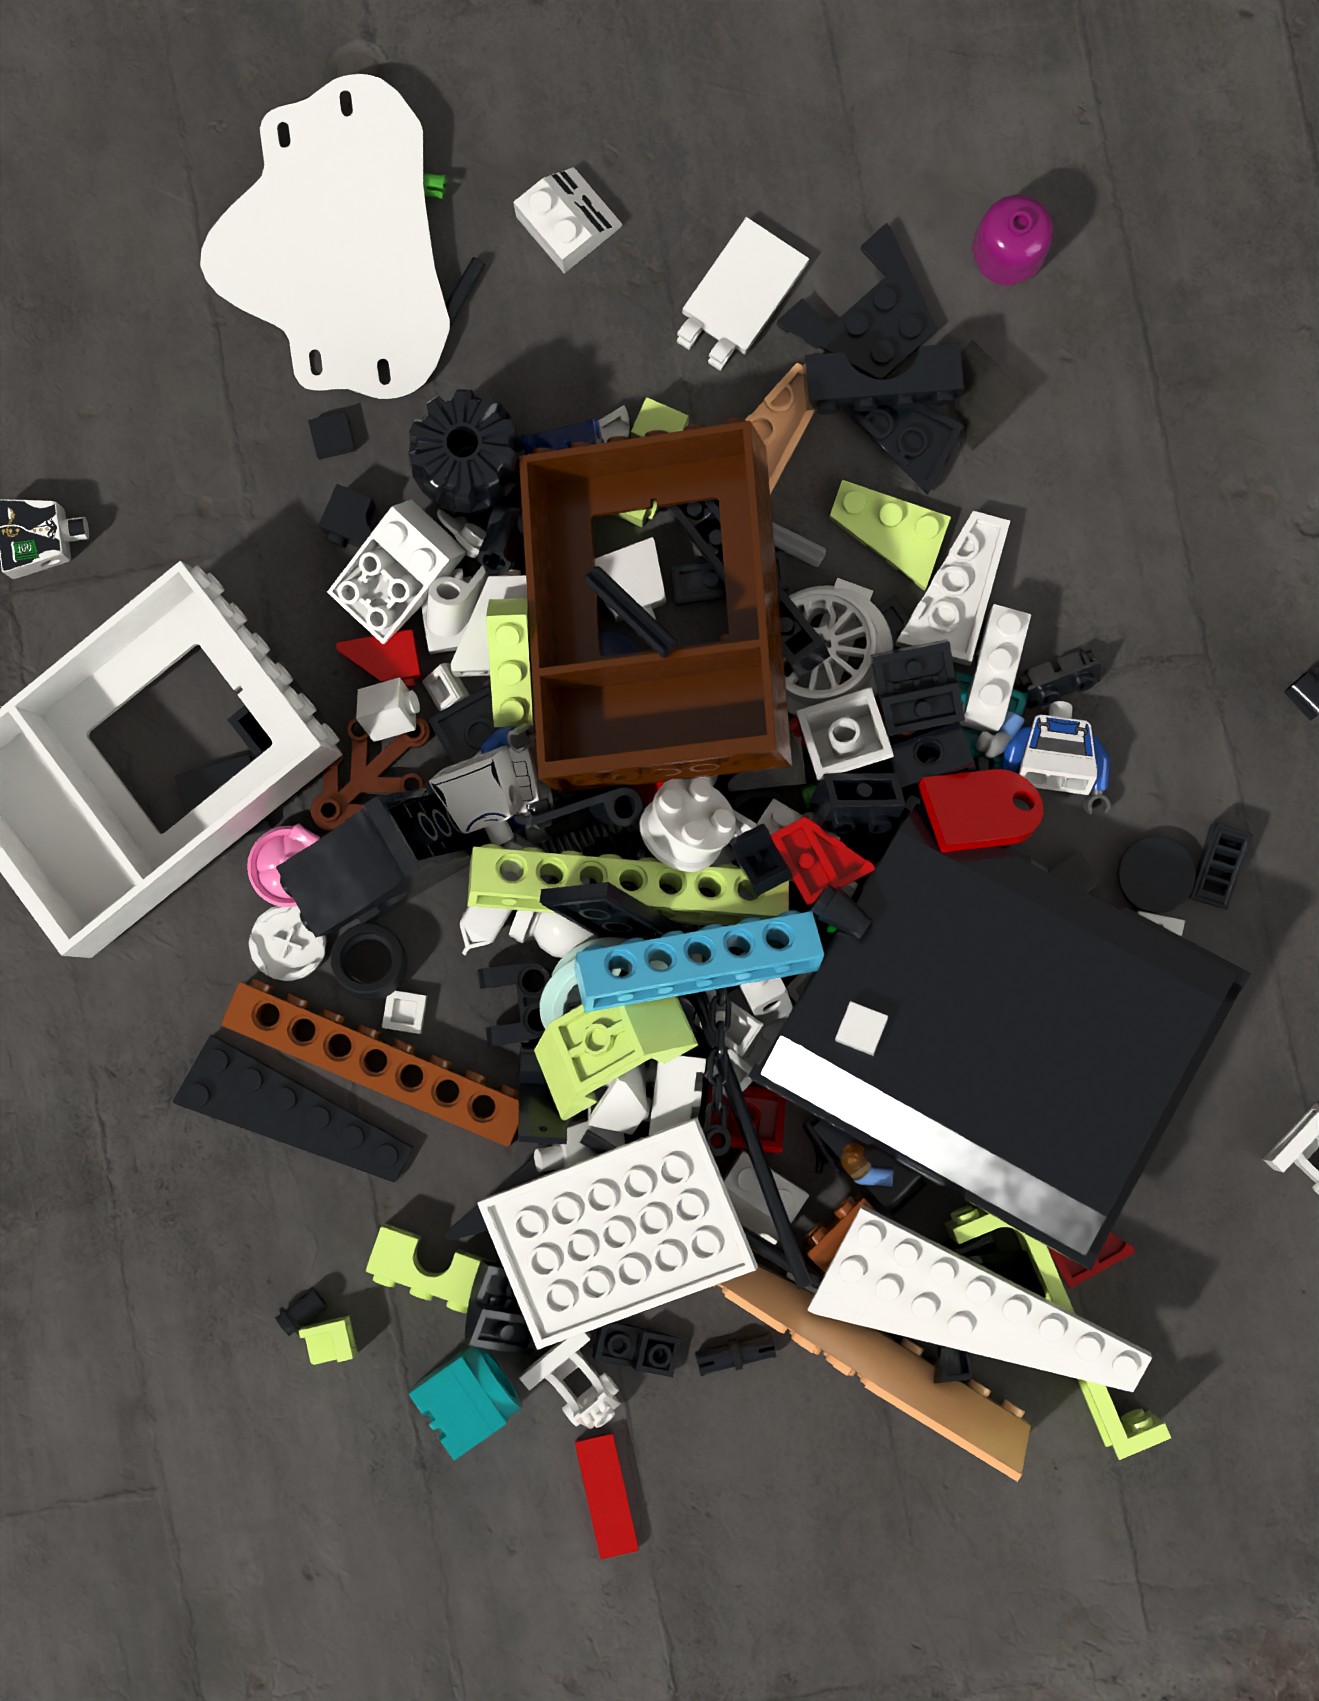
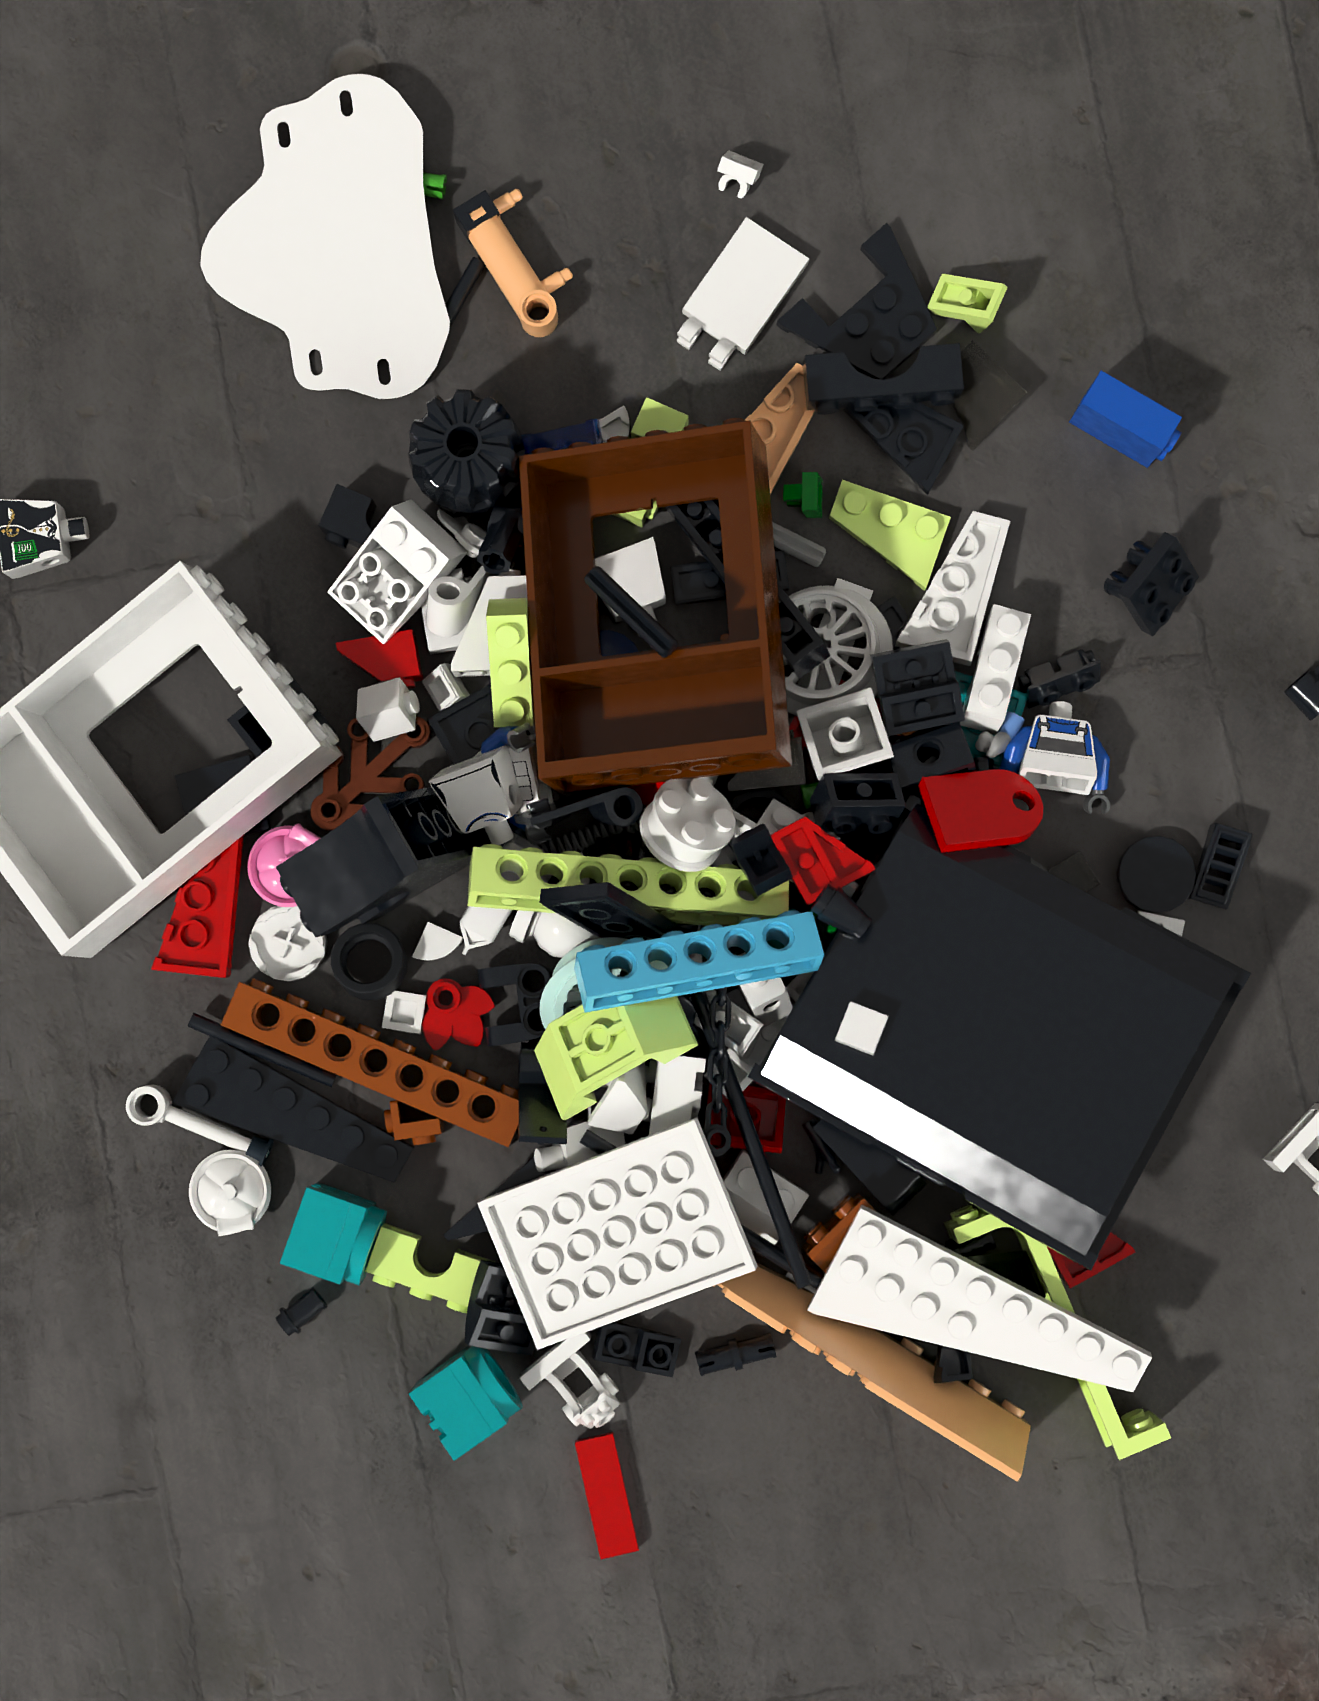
(204, 919): none -> red wing
(229, 1191): none -> white piece
(255, 1148): none -> white piece
(261, 1050): none -> black bar
(330, 1340): yellowish green panel -> none
(331, 435): black tile -> none
(333, 1234): none -> teal piece
(420, 1131): none -> dark orange bracket
(436, 943): none -> white tile
(458, 1019): none -> red plate
(483, 228): none -> light nougat piece
(566, 217): white slope -> none
(739, 168): none -> white tile
(806, 495): none -> green tile
(861, 1170): arm -> none
(967, 300): none -> yellowish green slope
(1012, 240): magenta cylinder -> none
(1127, 420): none -> blue brick
(1157, 583): none -> black plate

